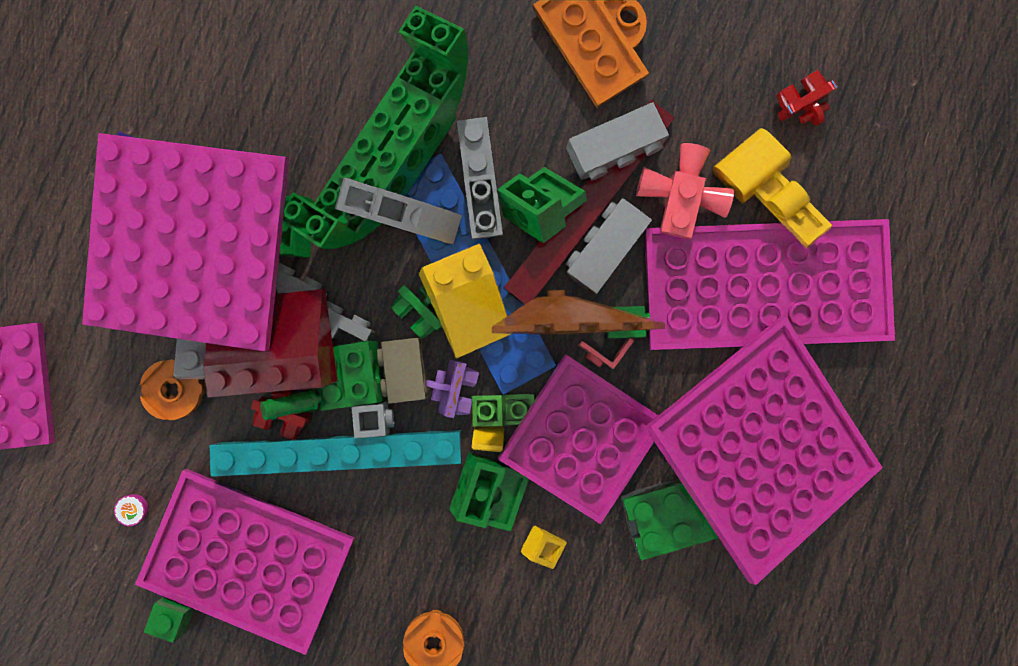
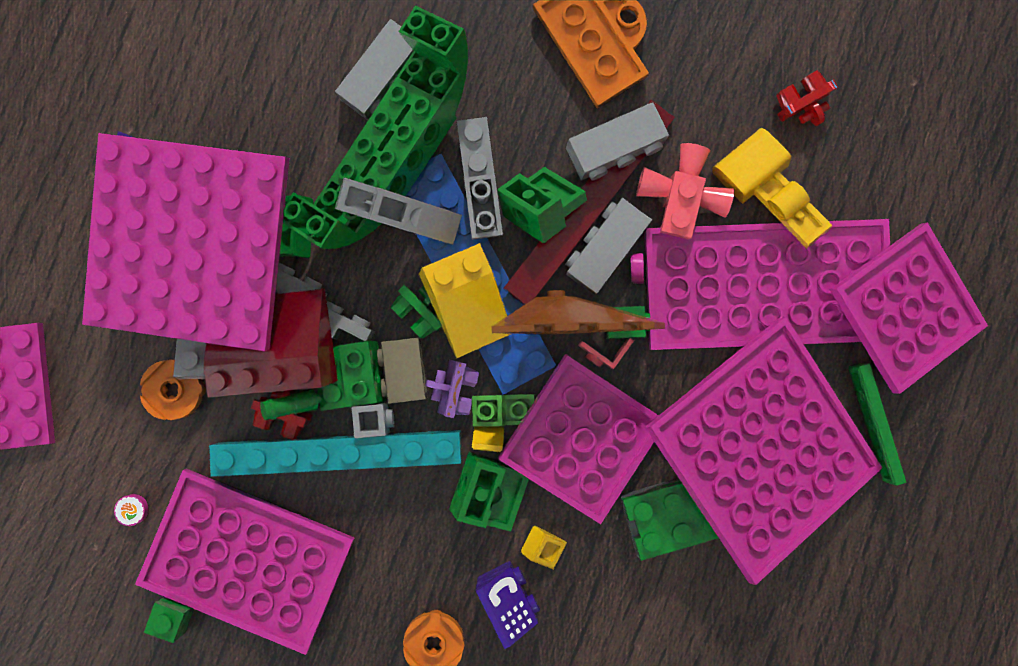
(375, 71): none -> light grey brick
(507, 602): none -> dark purple slope
(637, 268): none -> dark pink tile
(876, 423): none -> green tile
(909, 308): none -> dark pink plate

